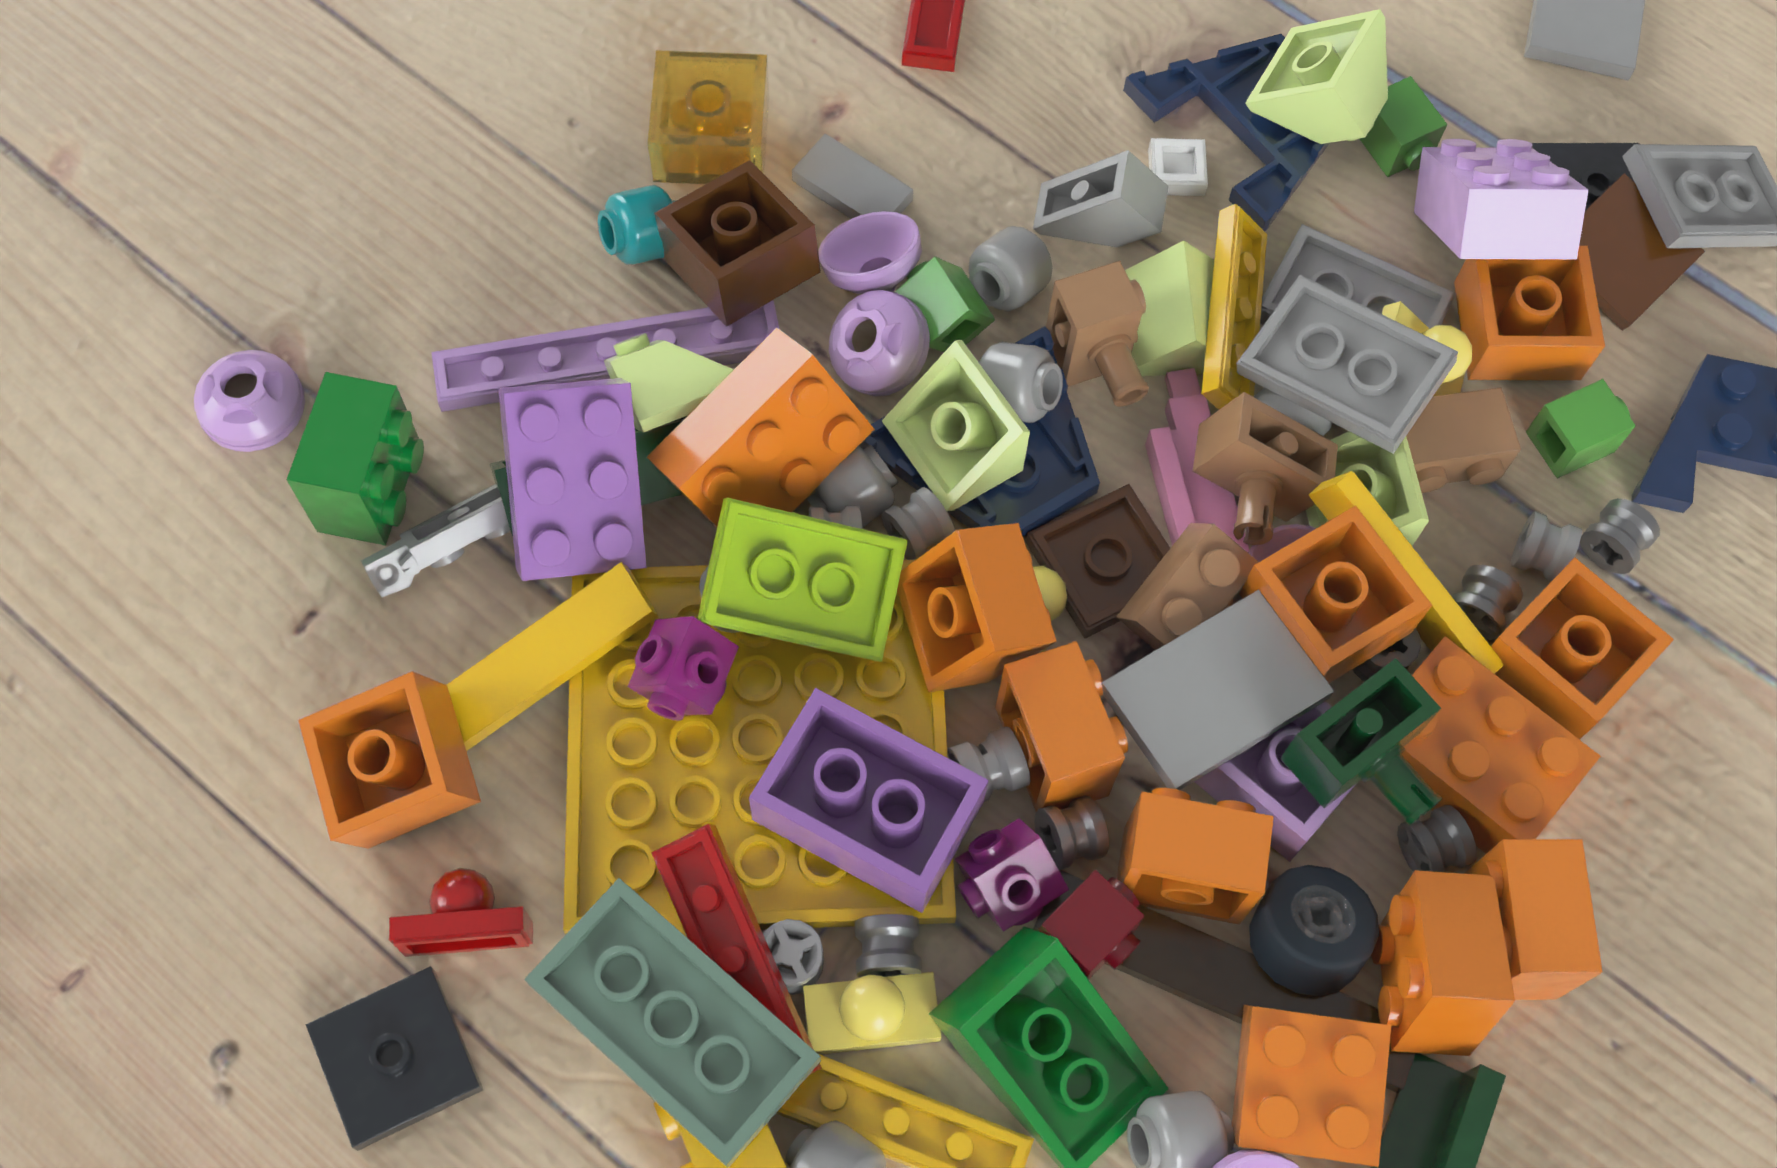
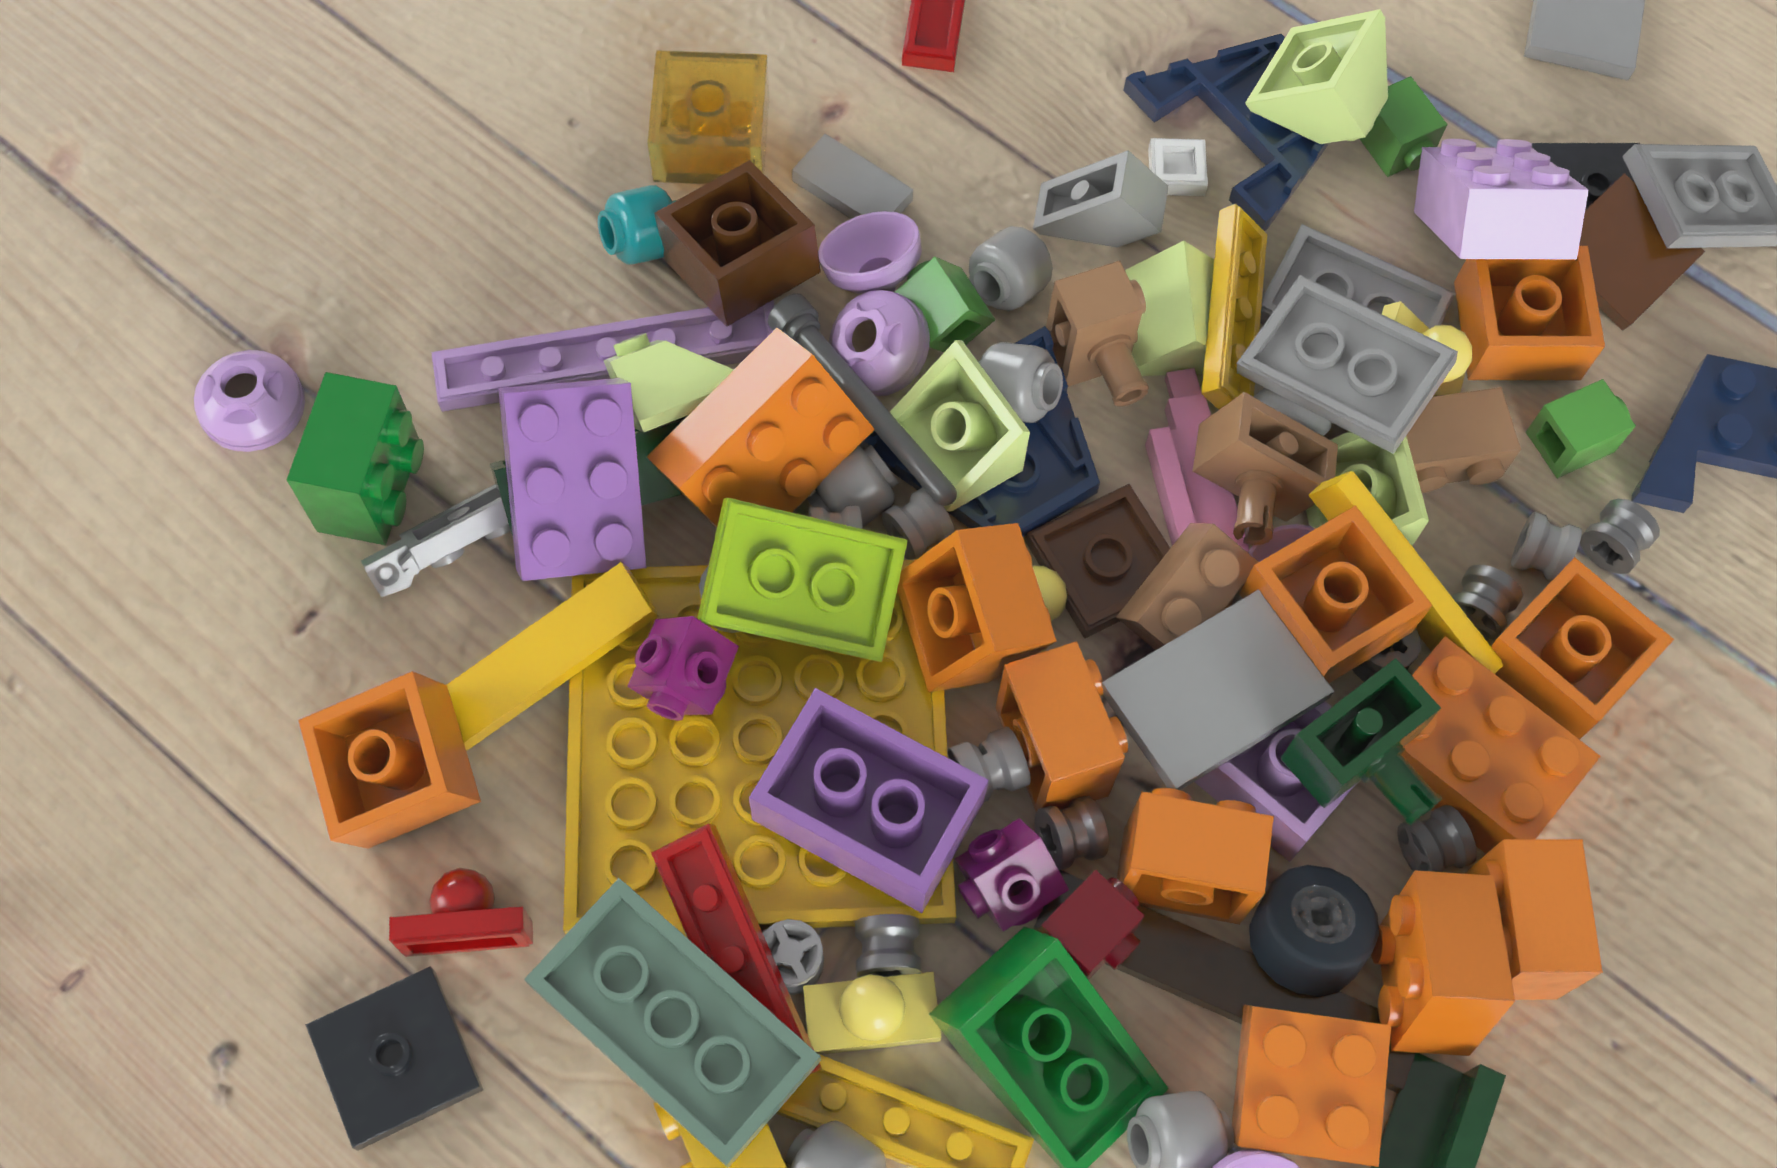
(800, 322): none -> dark grey piece

